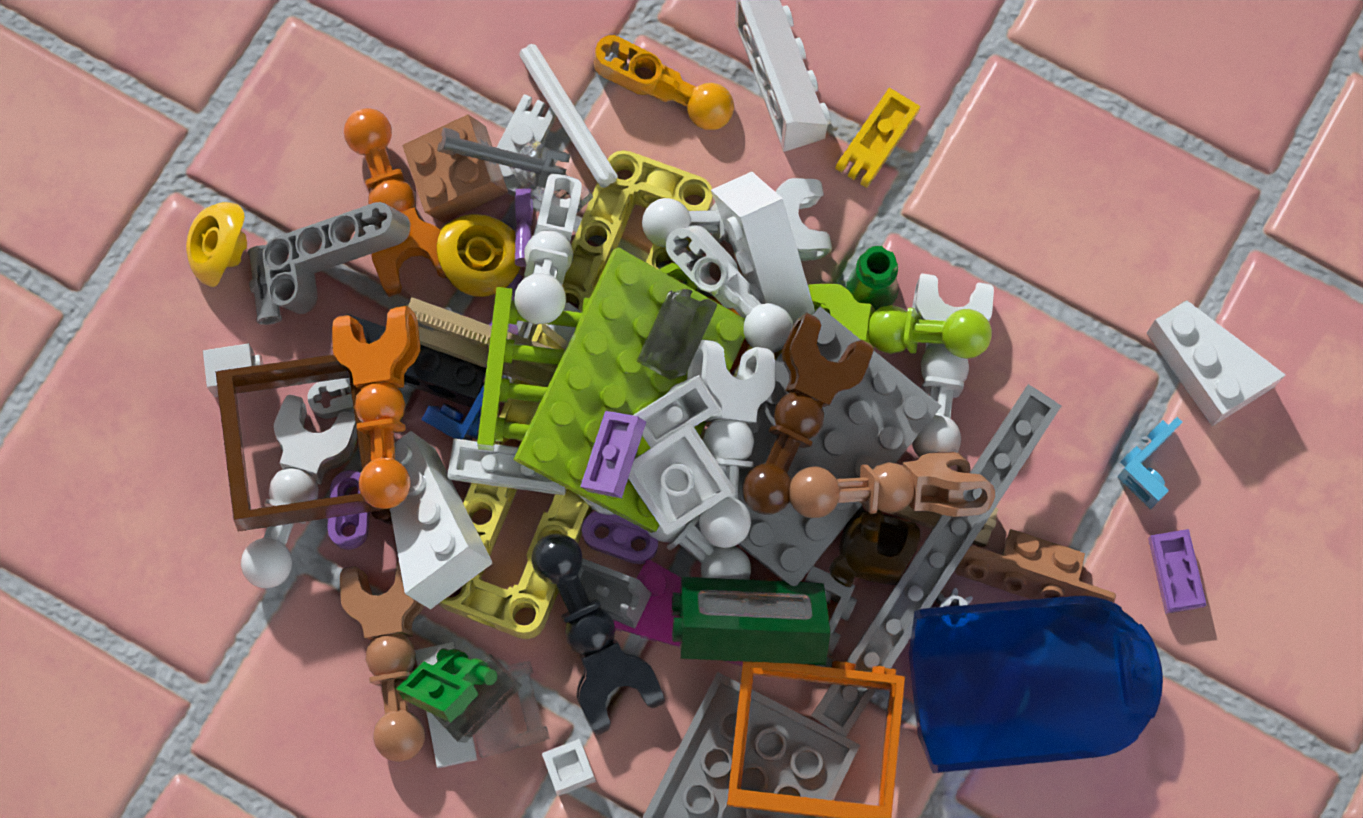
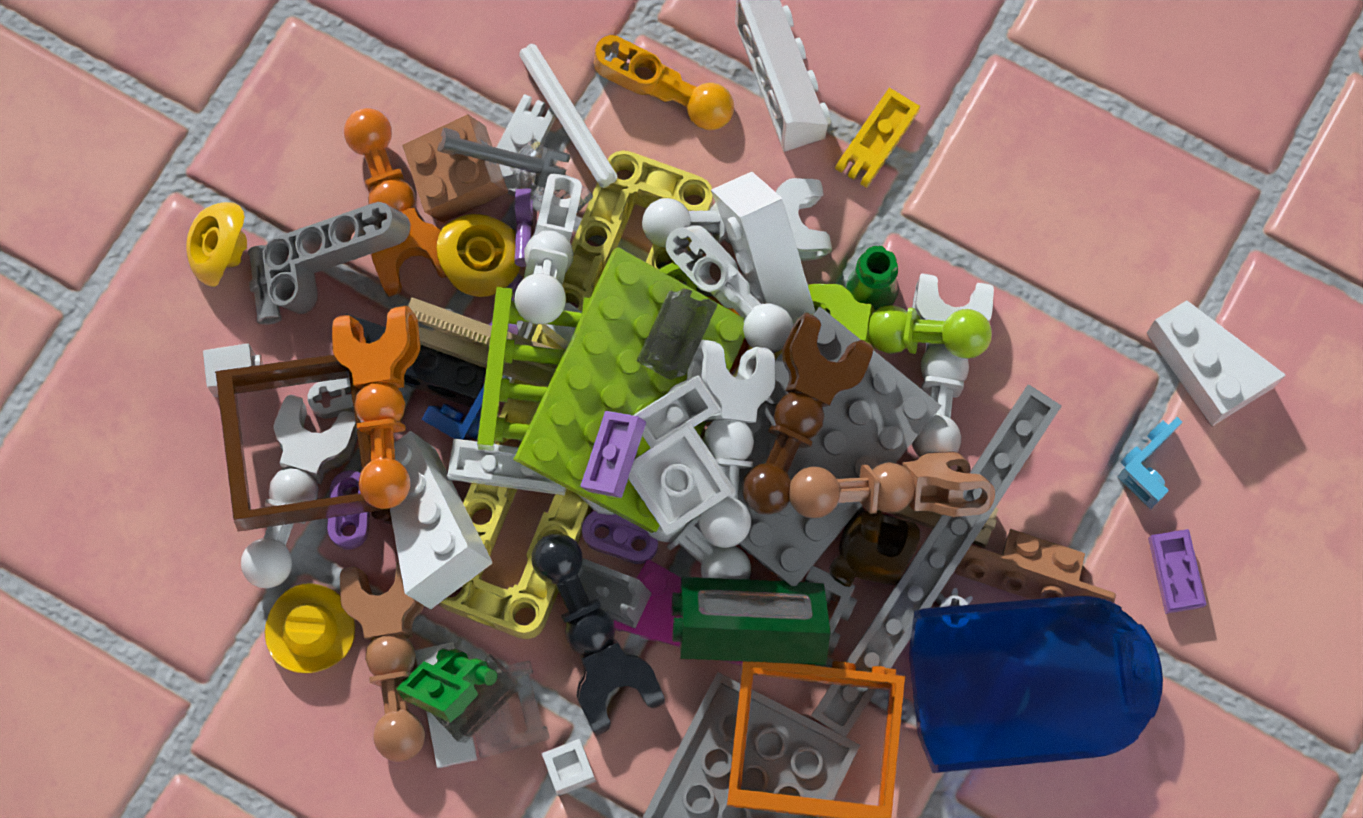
(308, 629): none -> yellow hat

